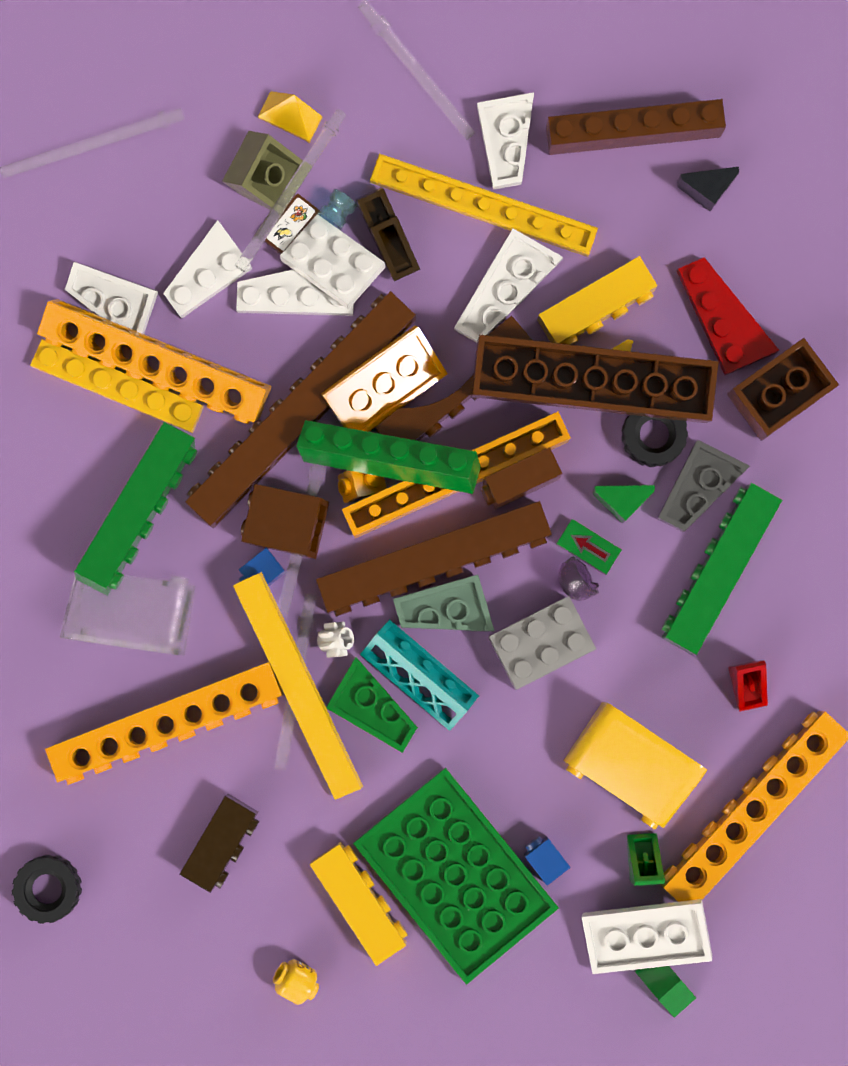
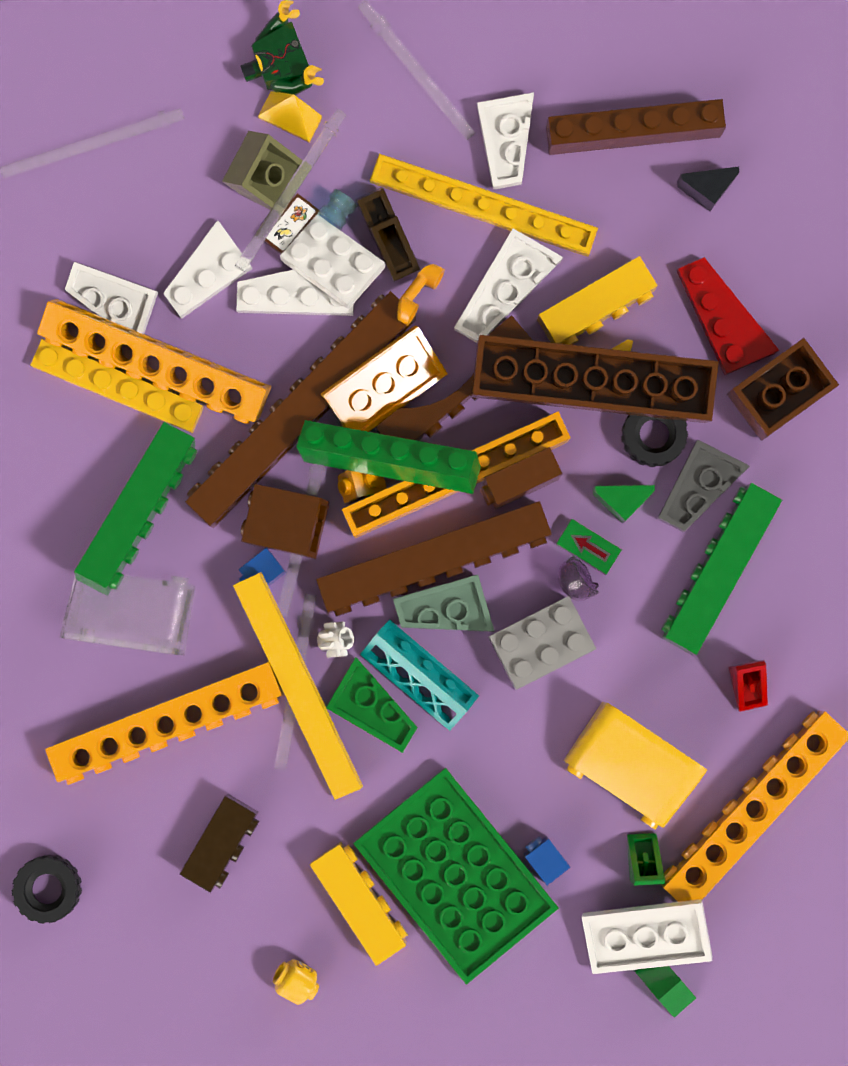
(281, 56): none -> dark green torso
(429, 276): none -> light orange bar

